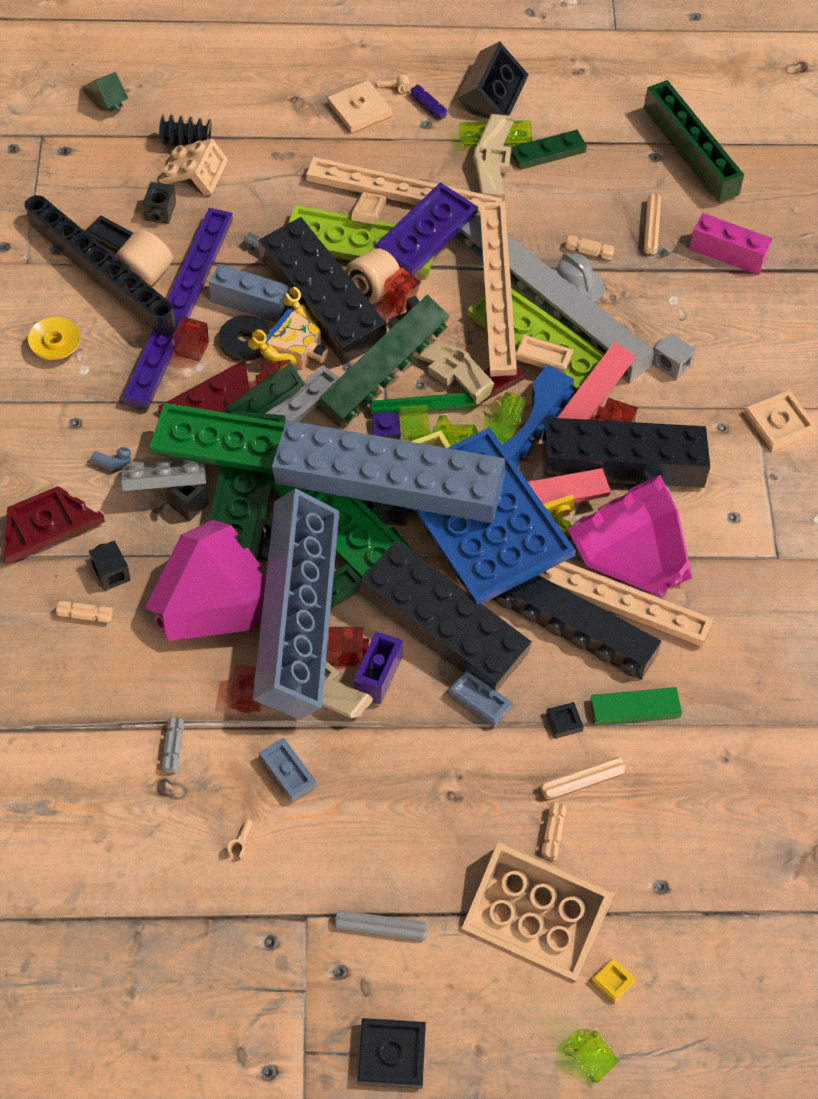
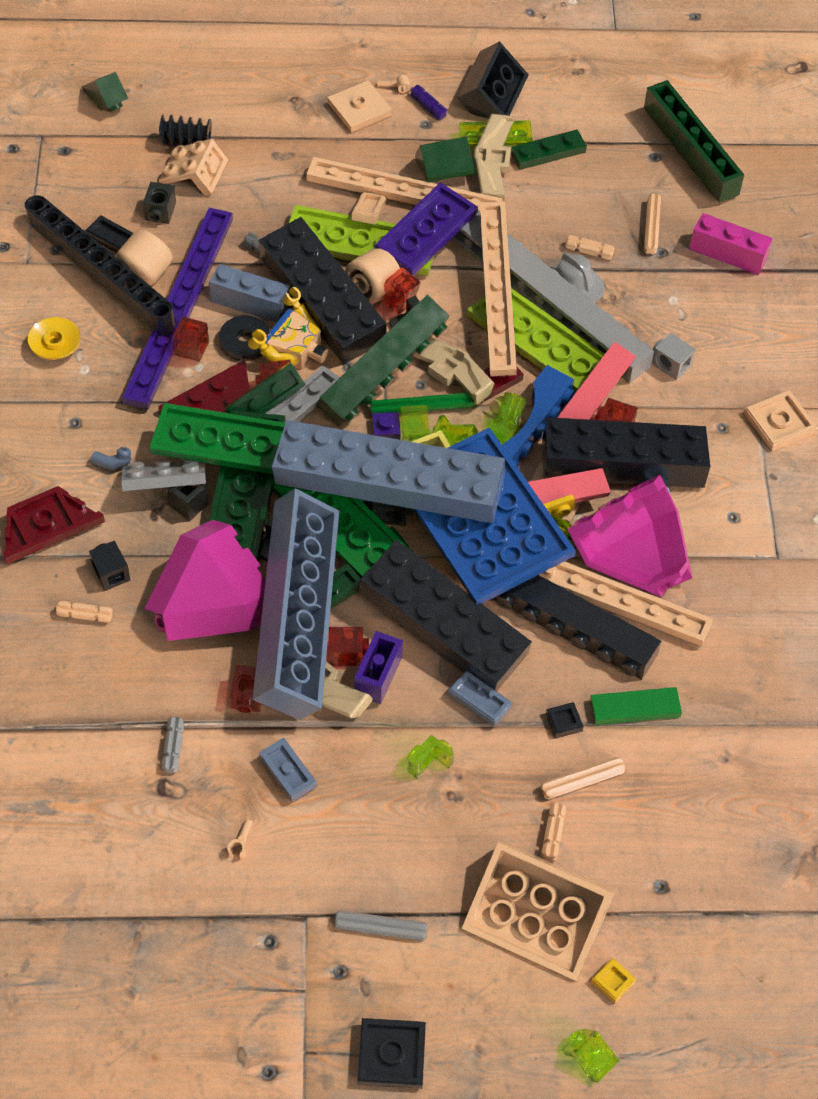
(422, 756): none -> clear neon green bracket
(445, 159): none -> dark green slope
(543, 353): light nougat tile -> none

